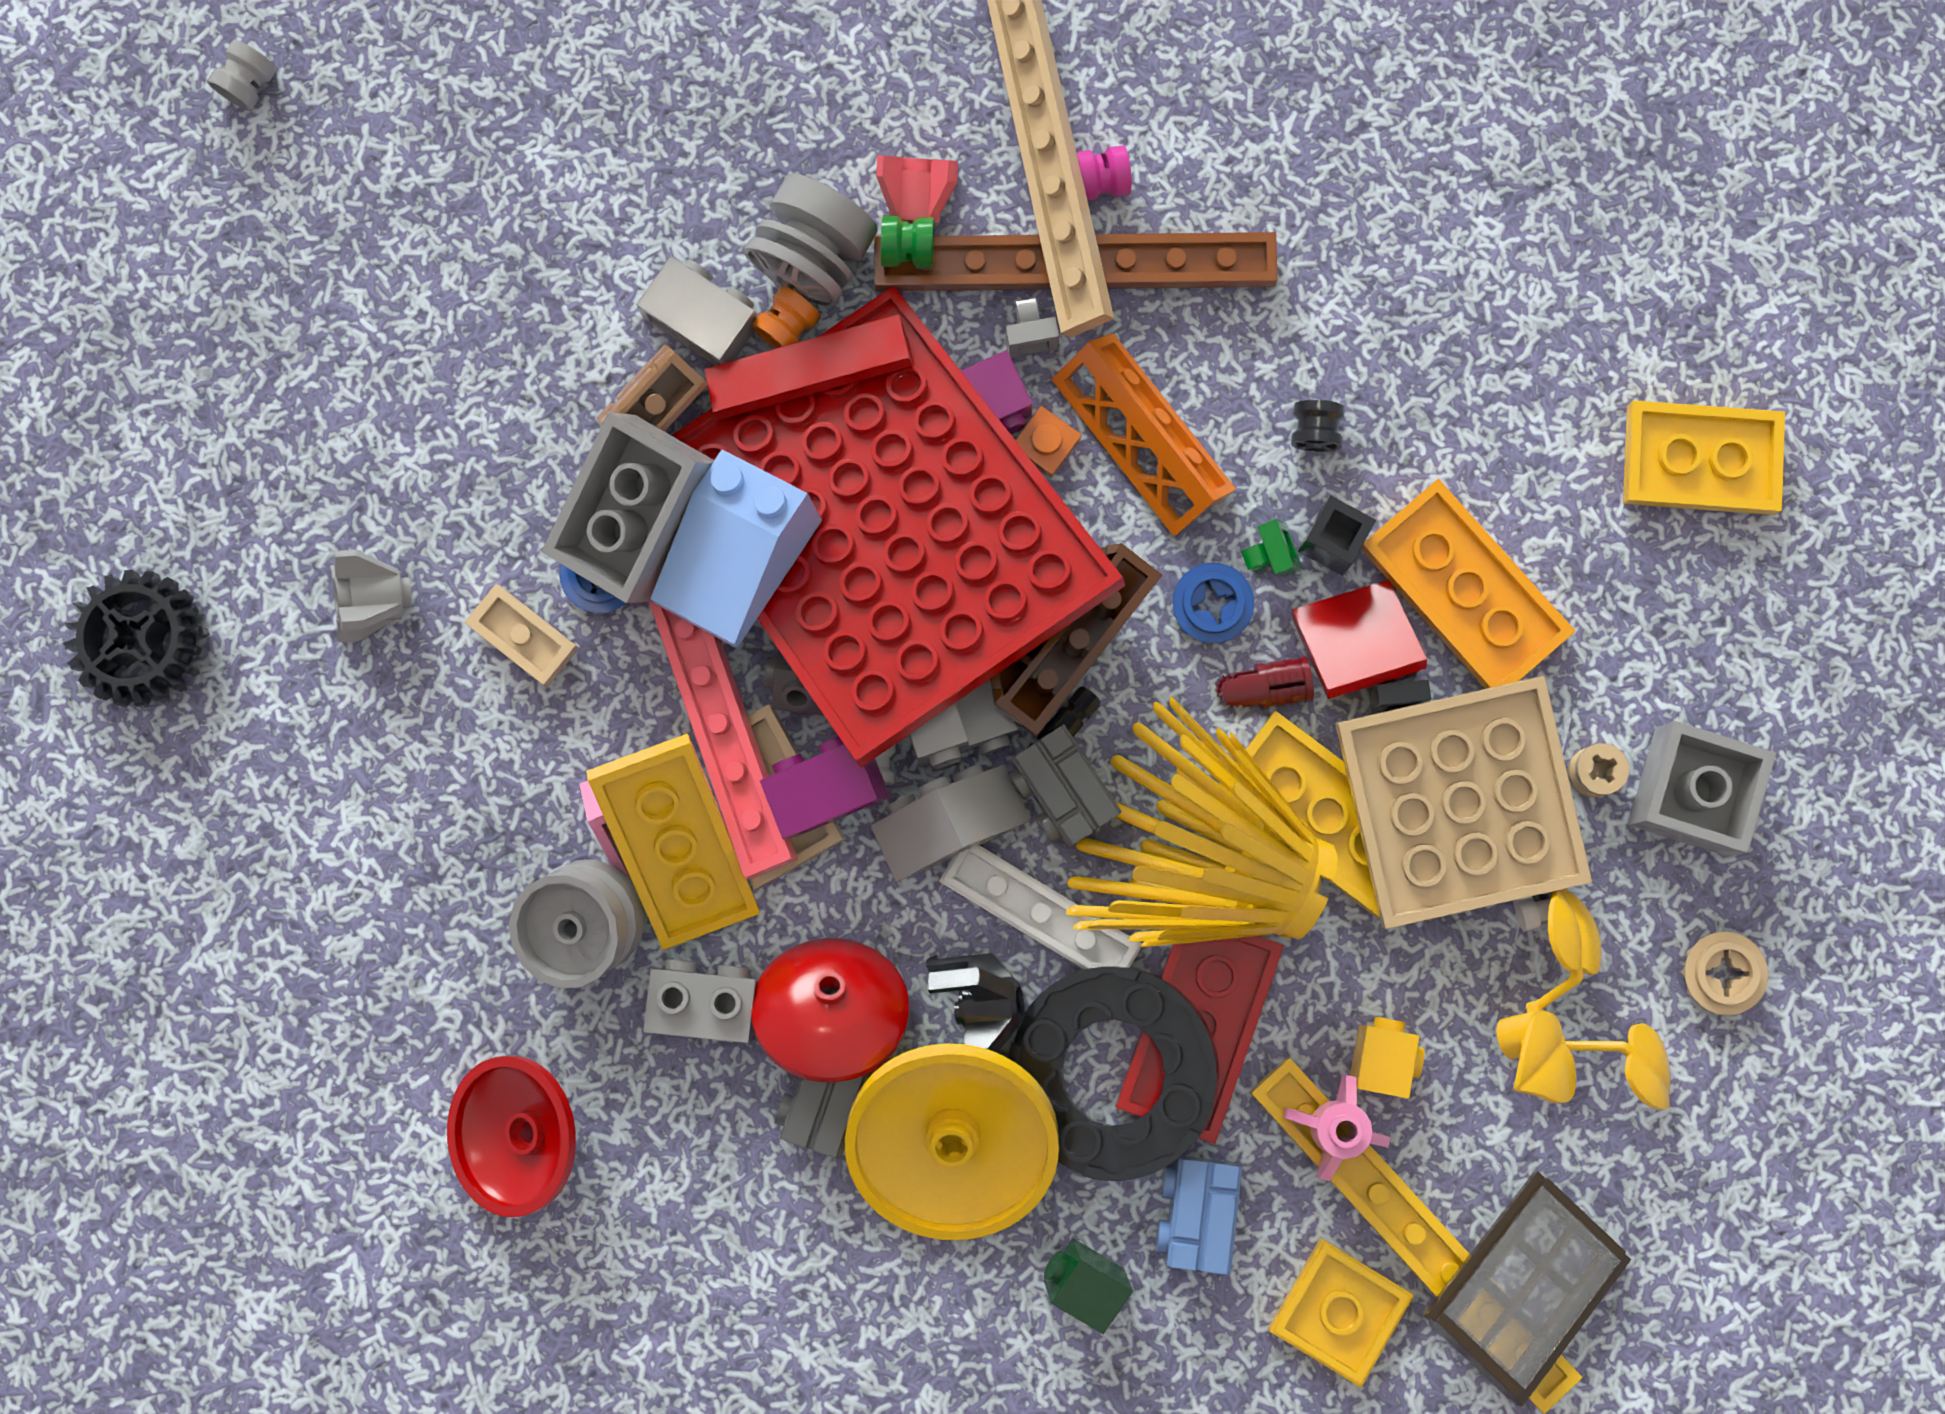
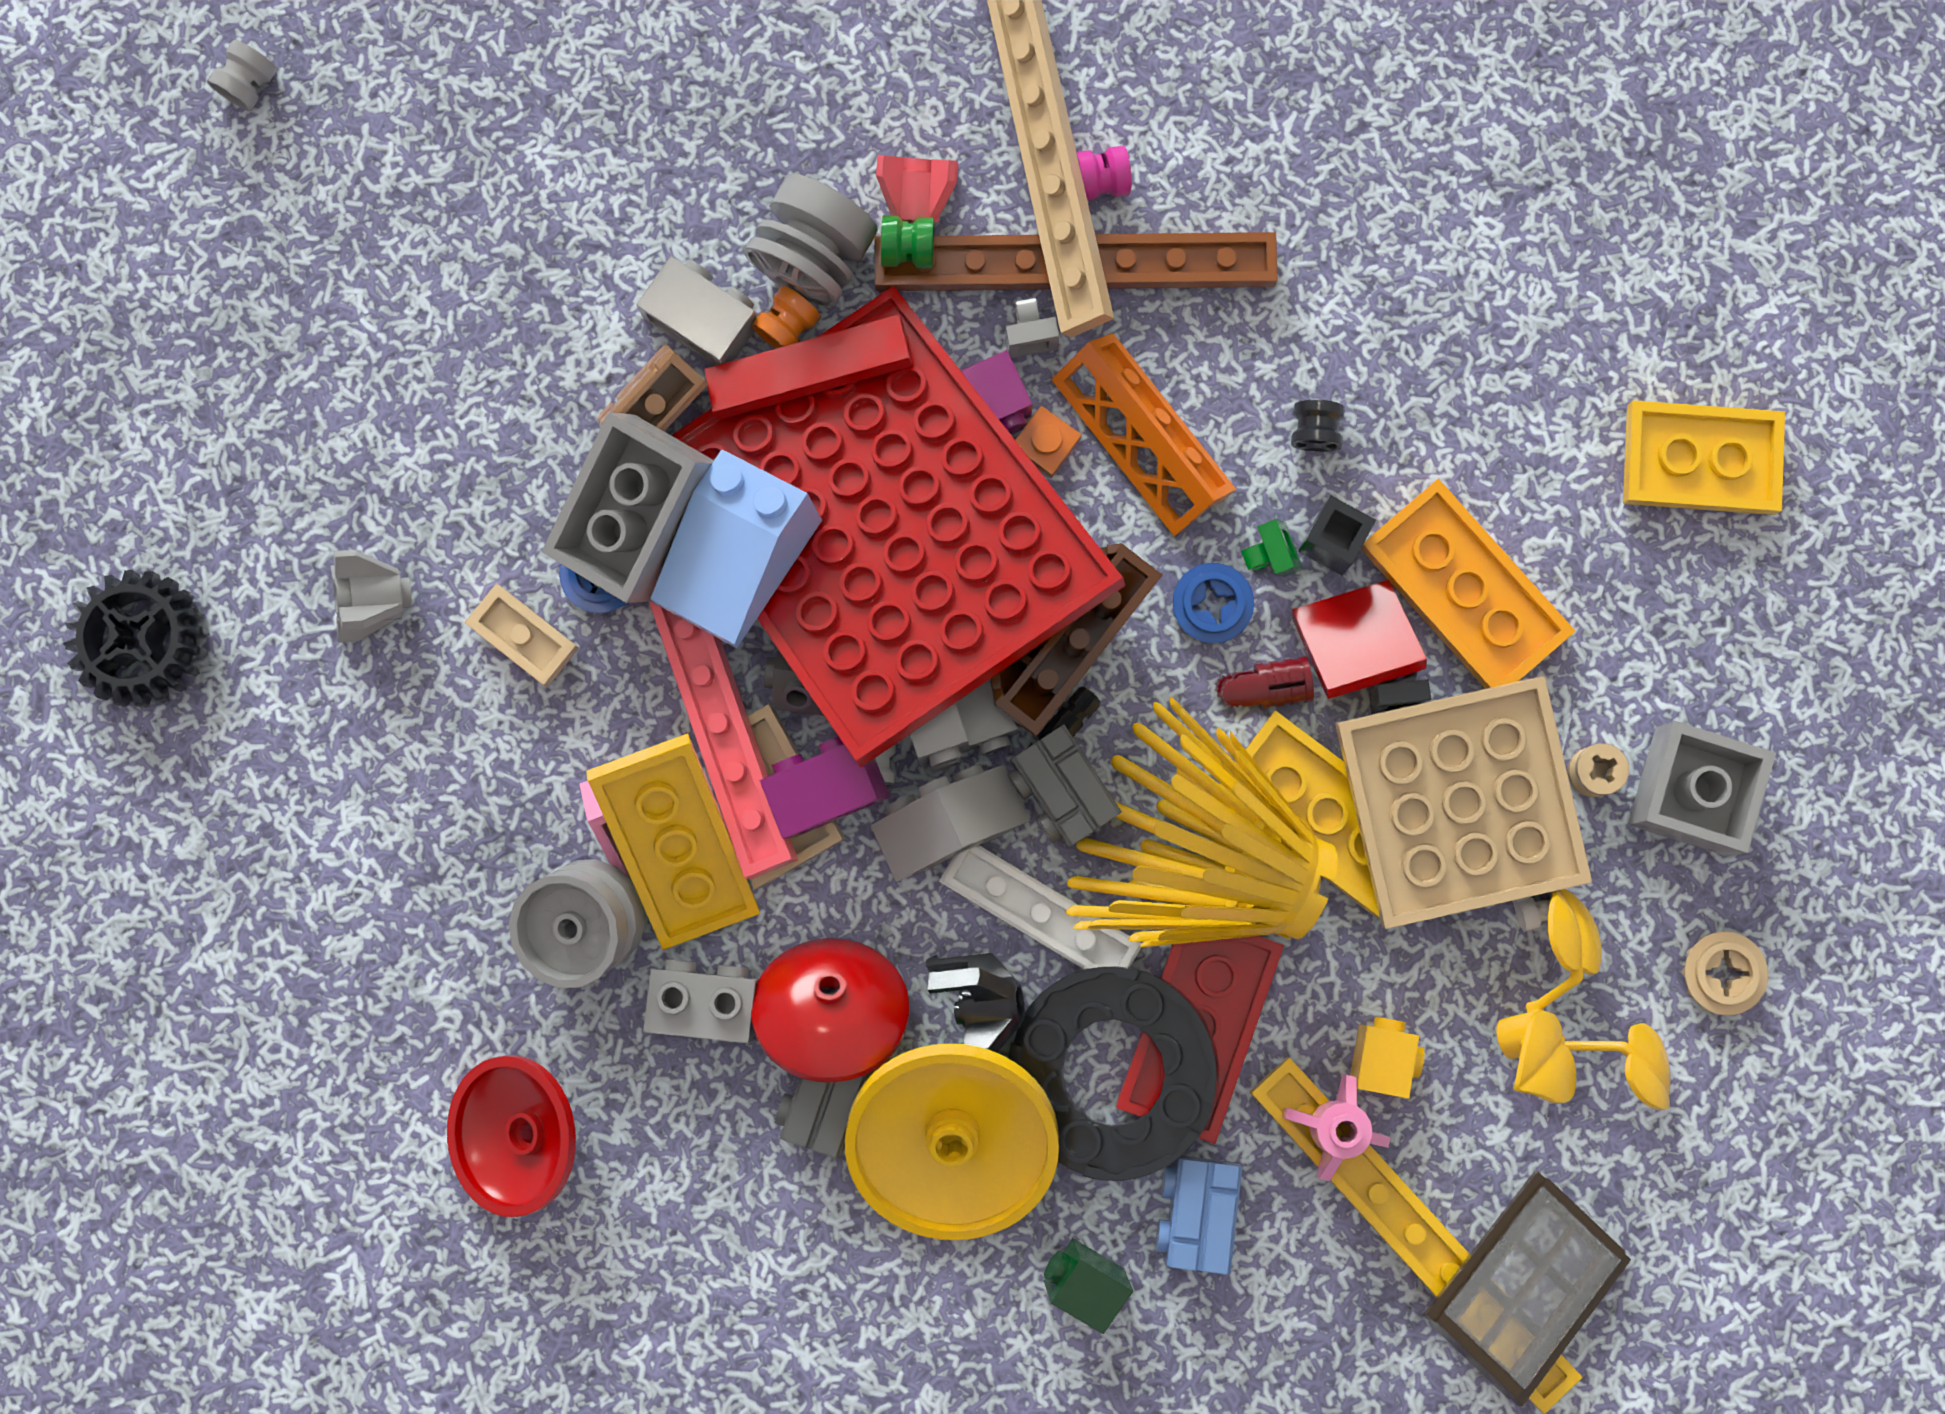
(1340, 1312): yellow tile -> none

